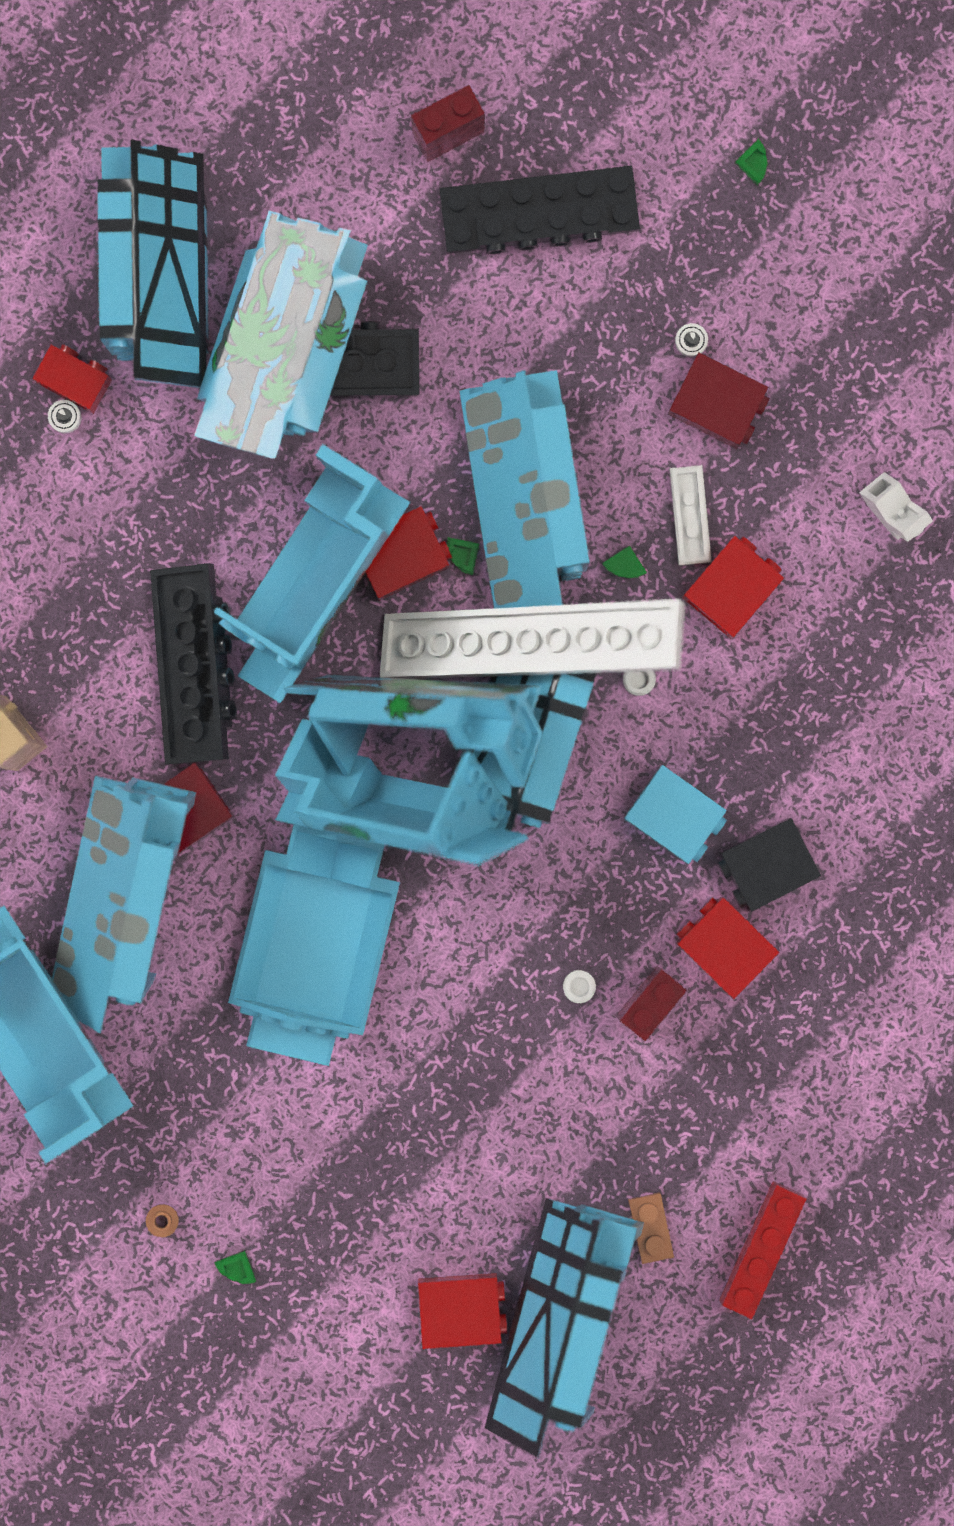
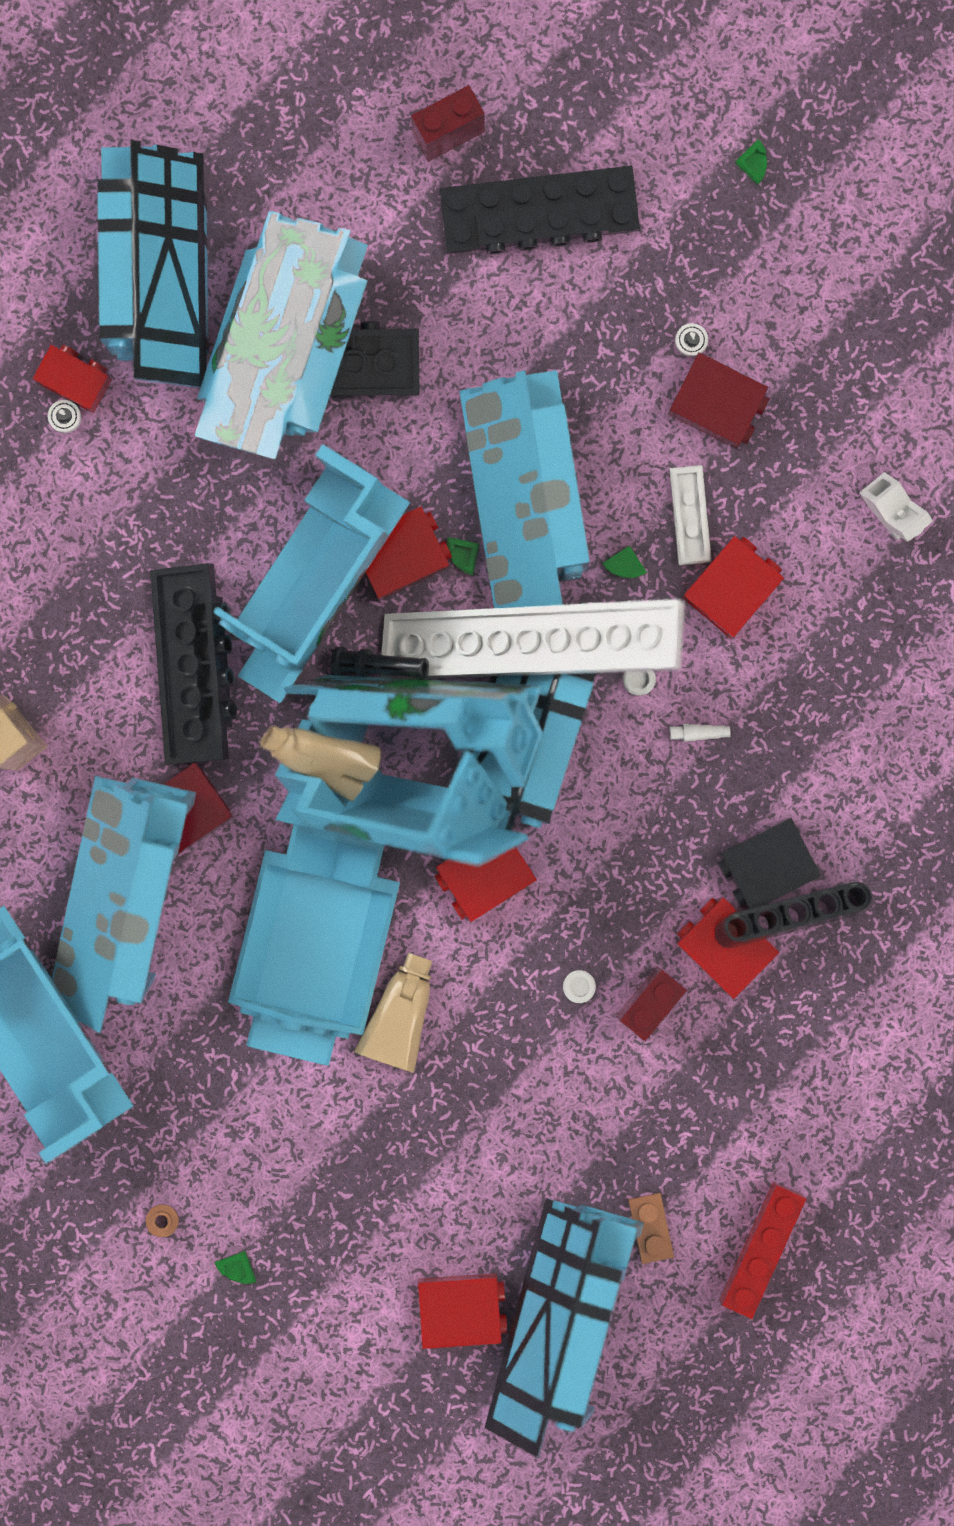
(336, 761): none -> tan piece
(366, 663): none -> black pin
(398, 1021): none -> tan piece
(484, 885): none -> red brick
(676, 815): medium azure brick -> none
(695, 732): none -> white animal
(805, 907): none -> black beam

